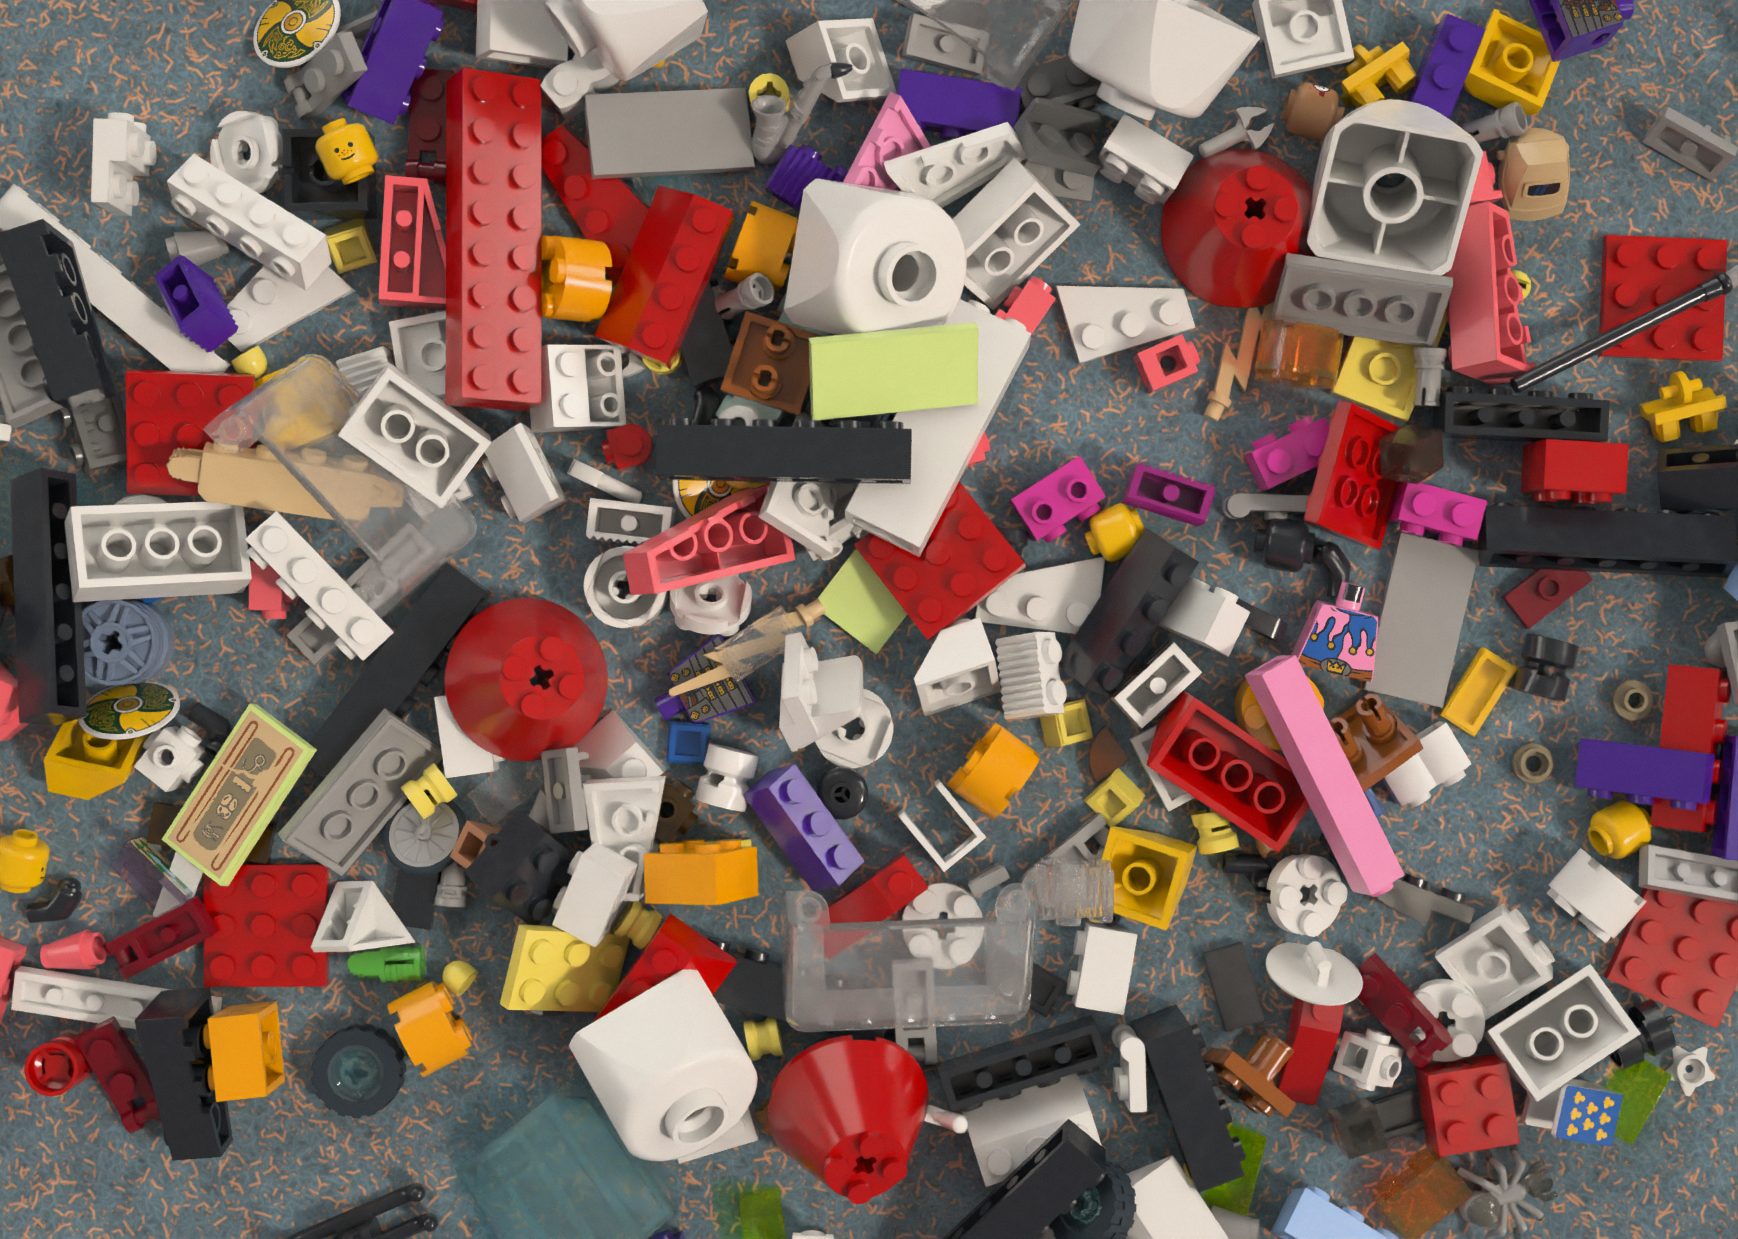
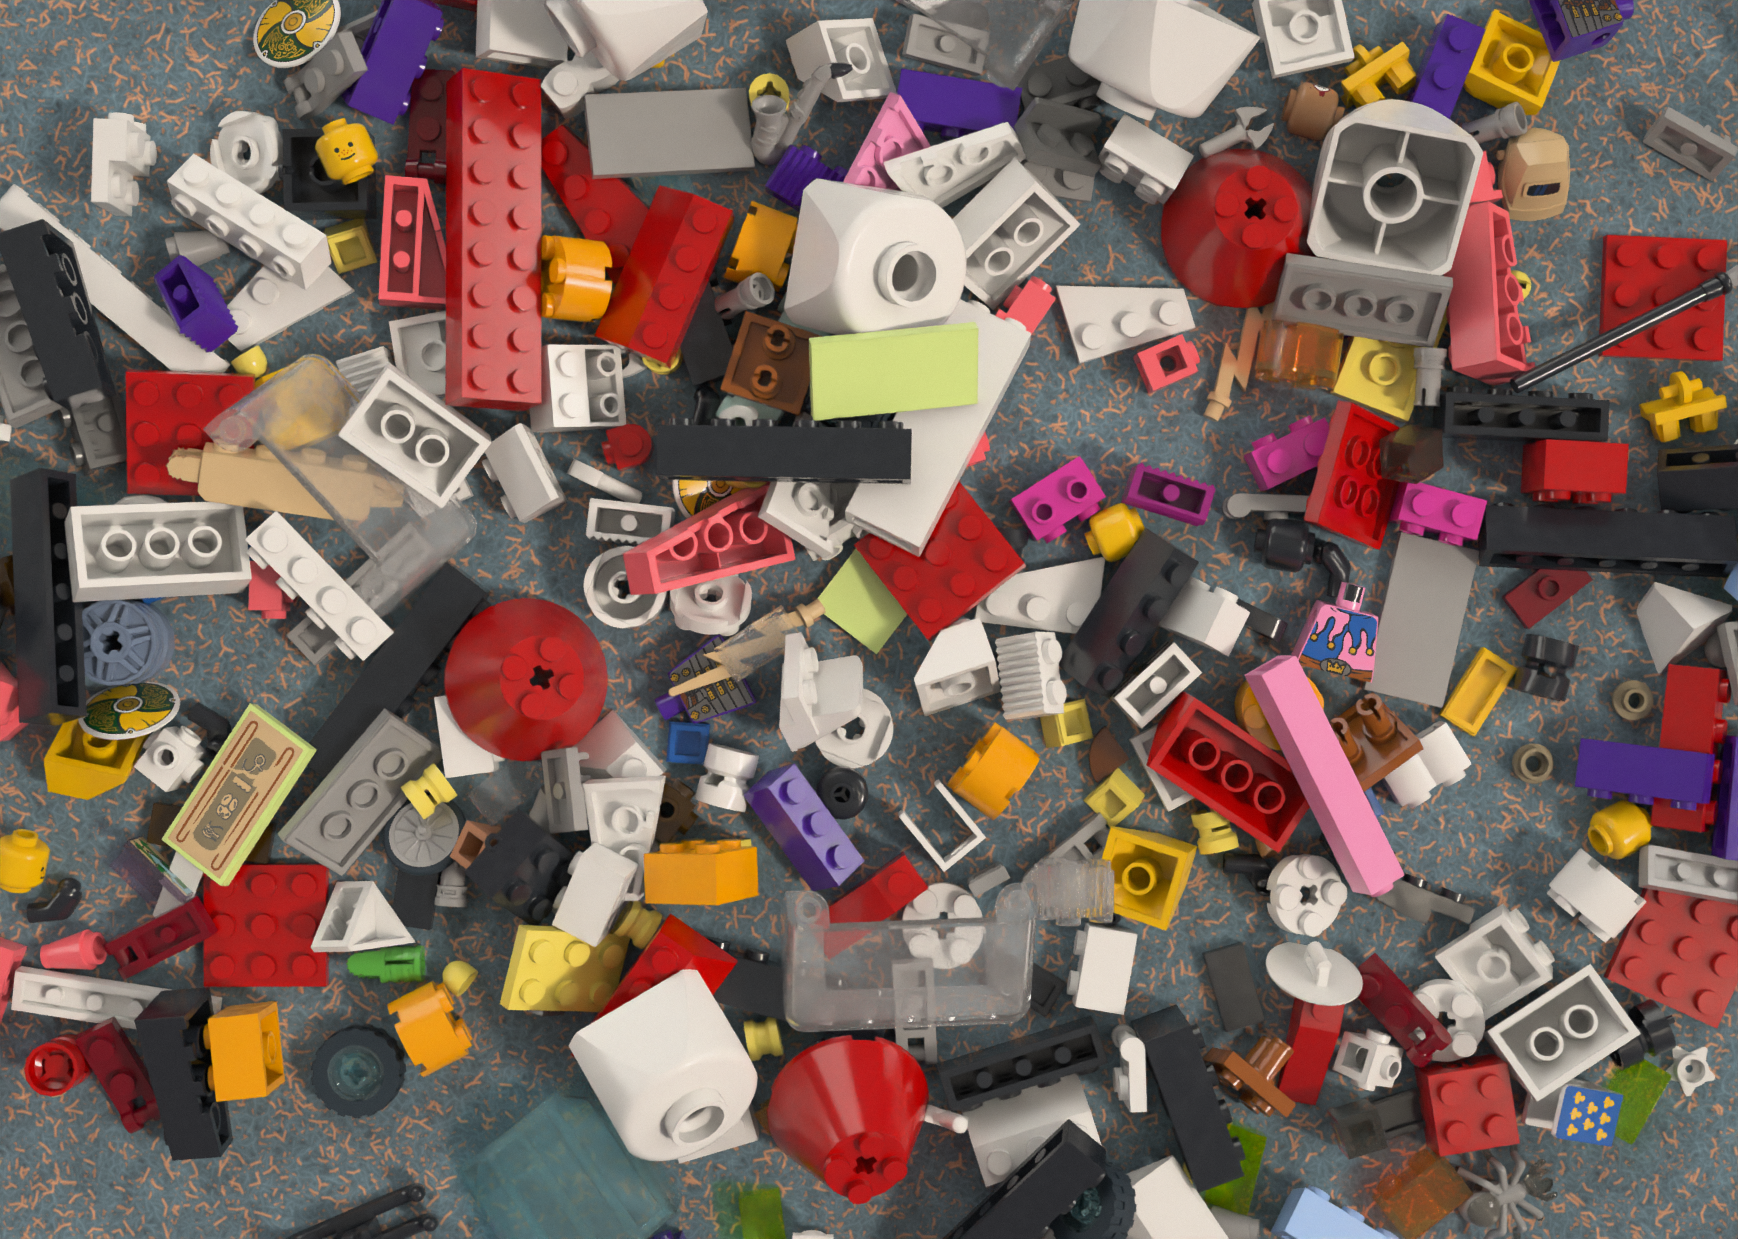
(1677, 622): none -> white slope

